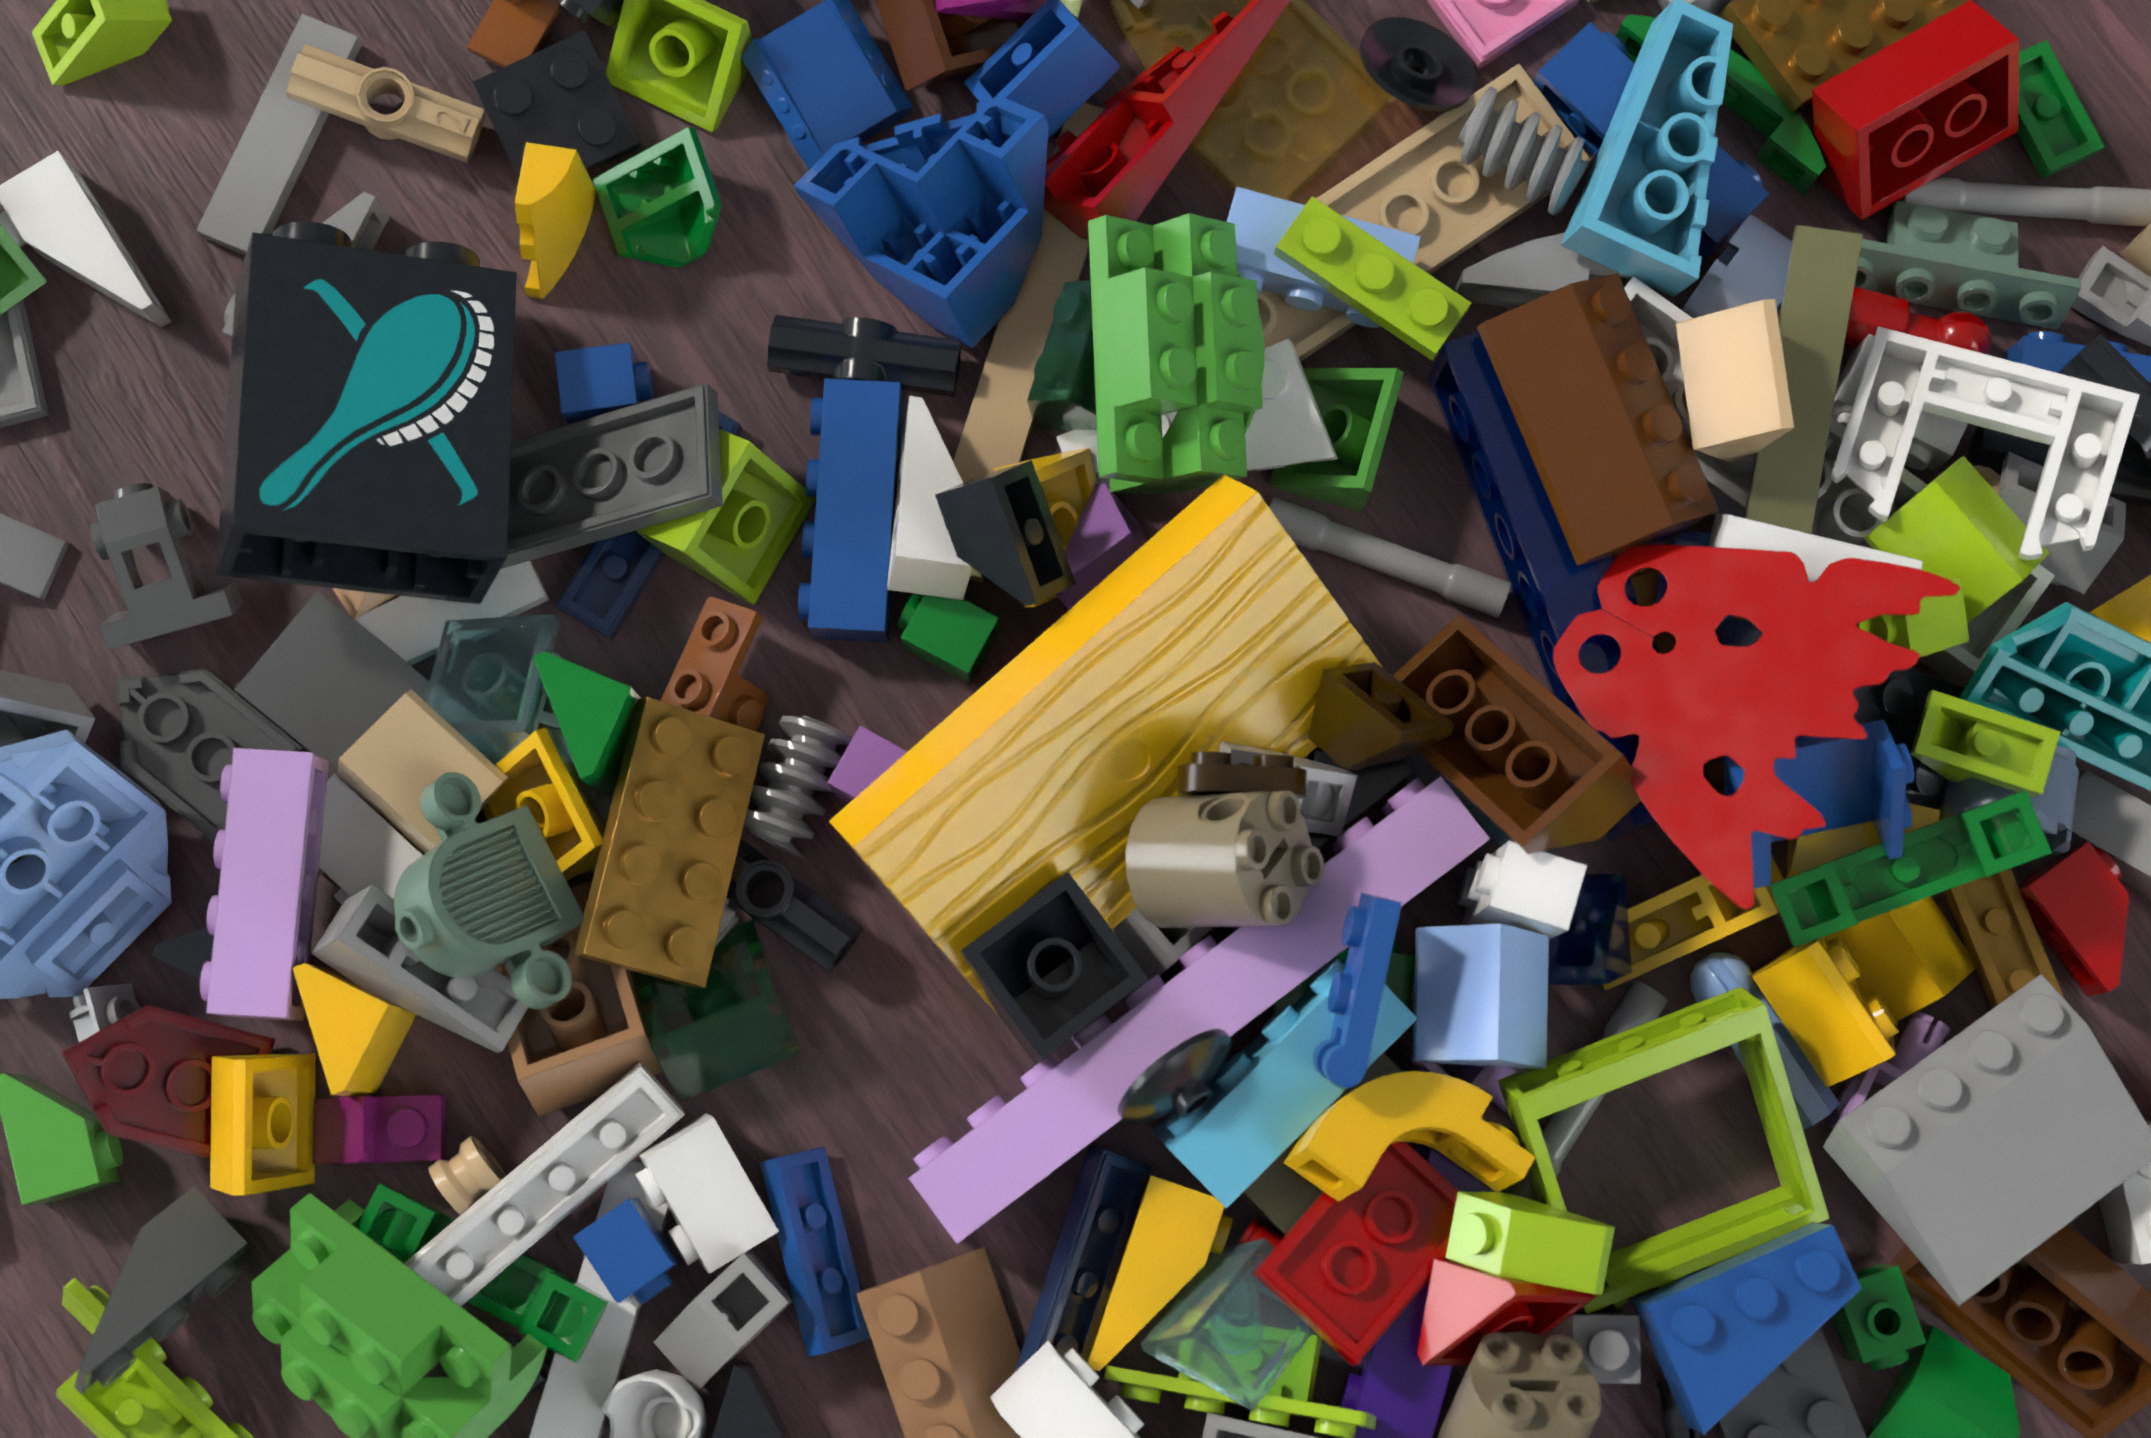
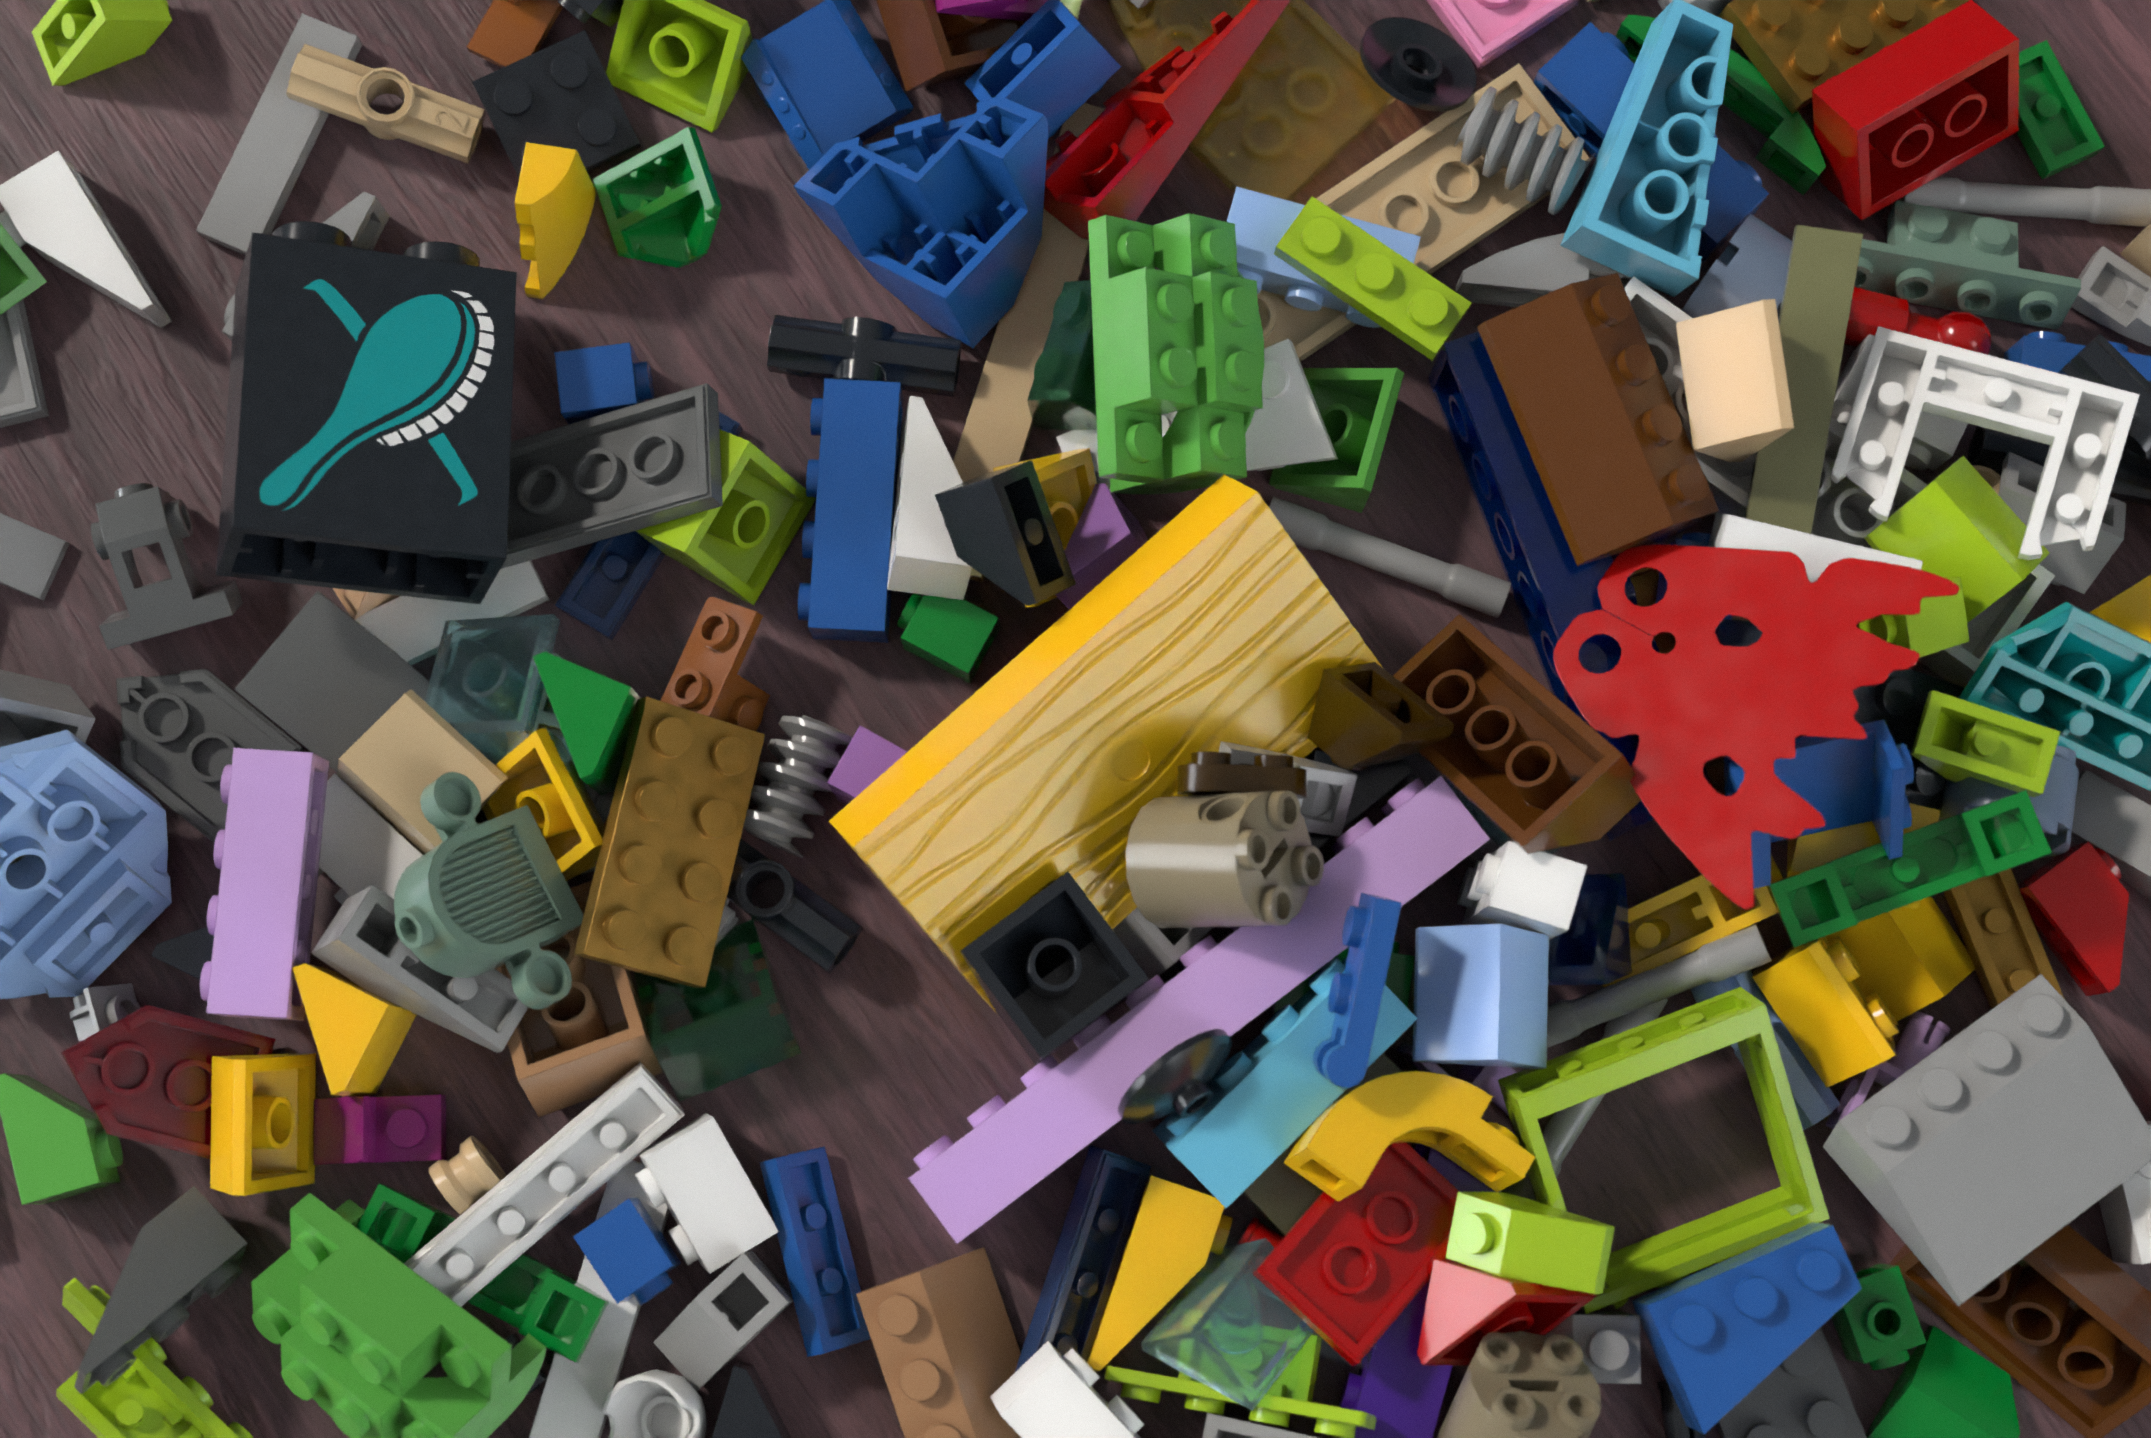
(1708, 964): none -> light grey piece

